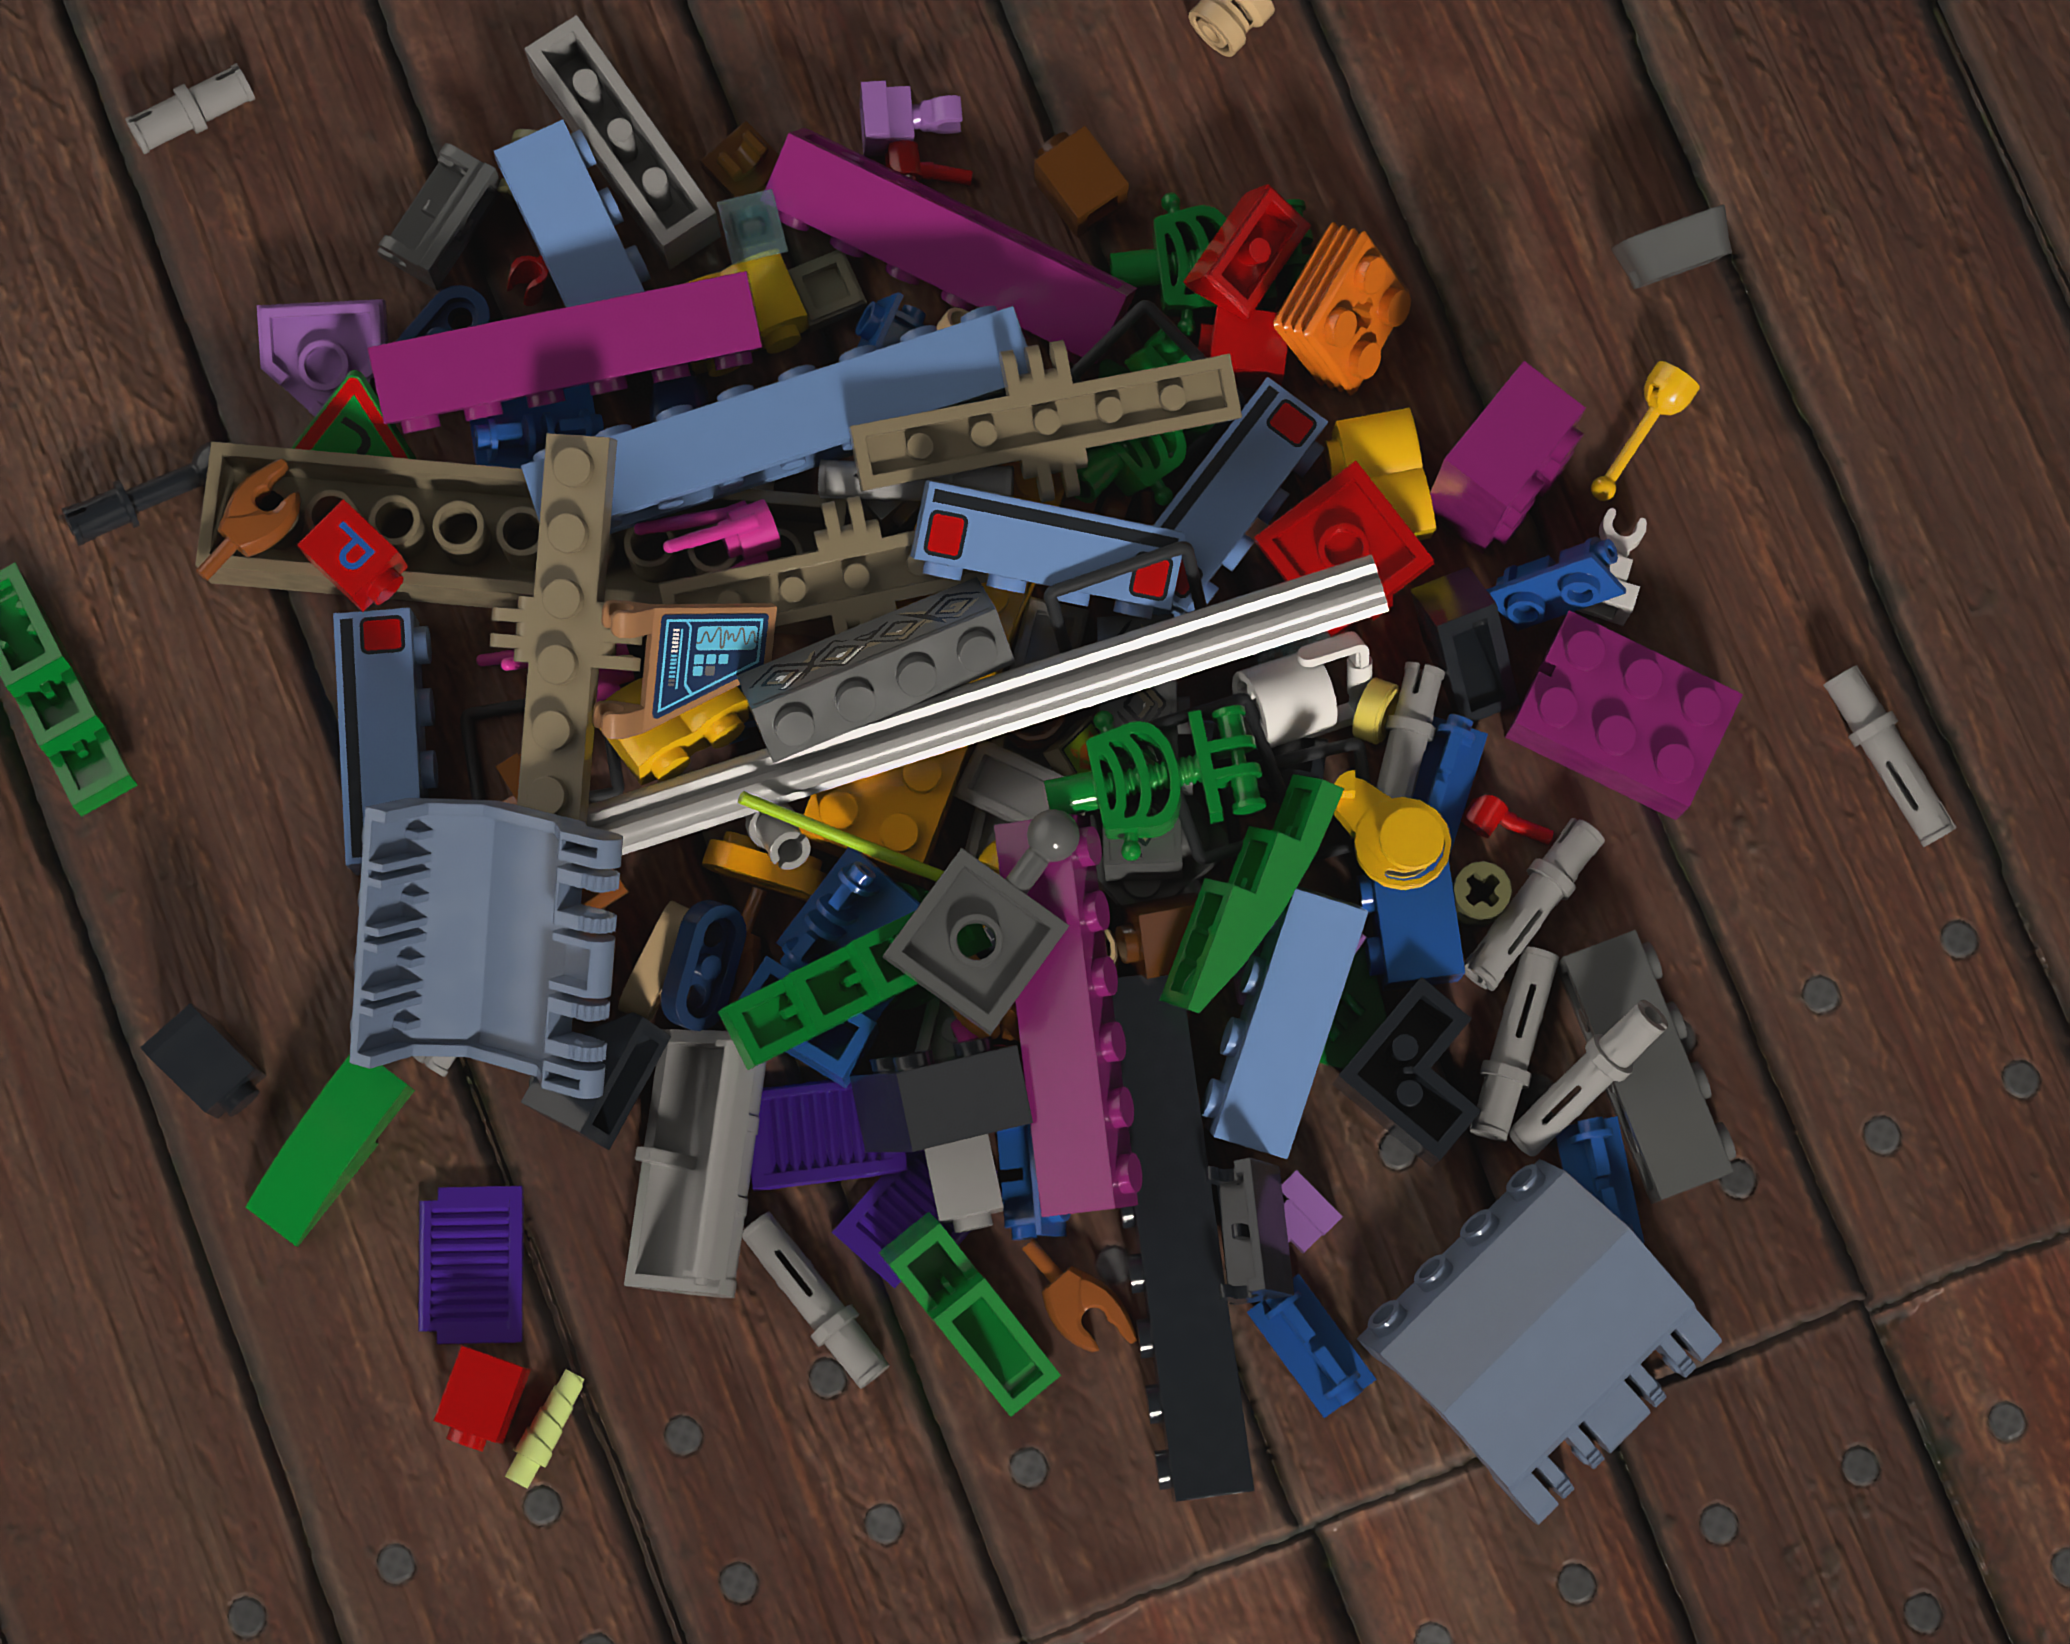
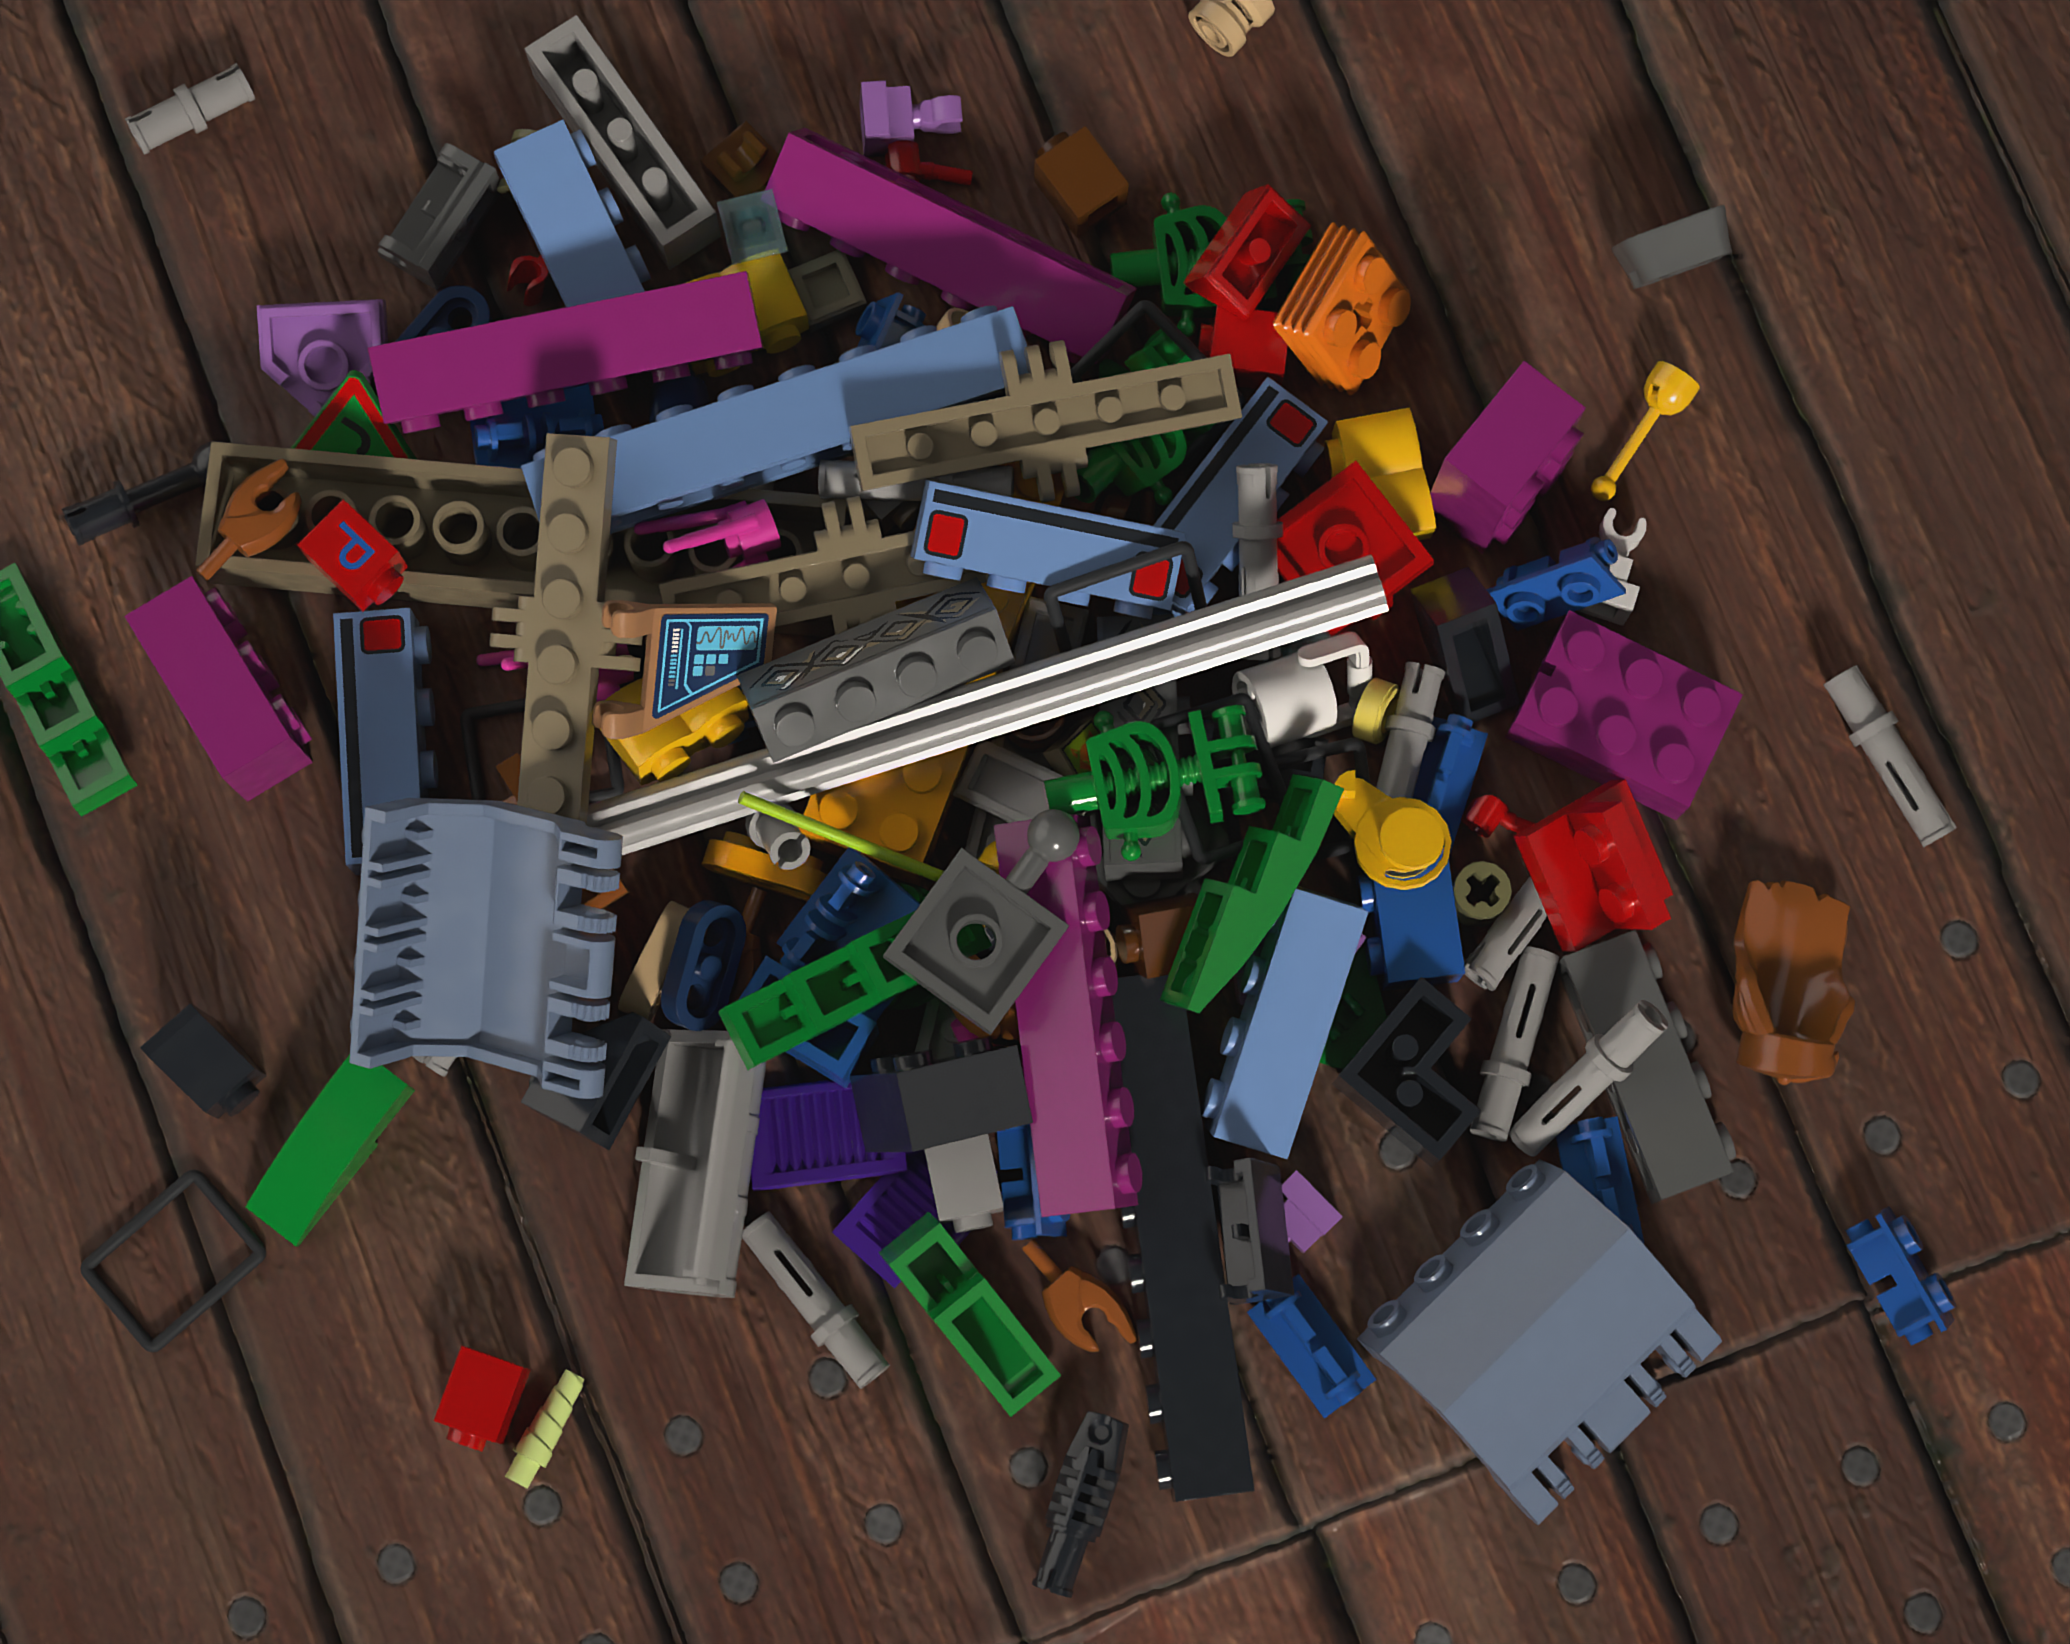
(189, 1316): none -> black piece
(222, 687): none -> magenta piece
(472, 1265): dark purple window -> none
(1081, 1499): none -> black hinge
(1257, 533): none -> light grey pin
(1596, 867): none -> red bracket
(1790, 981): none -> dark orange hair
(1893, 1251): none -> blue hinge

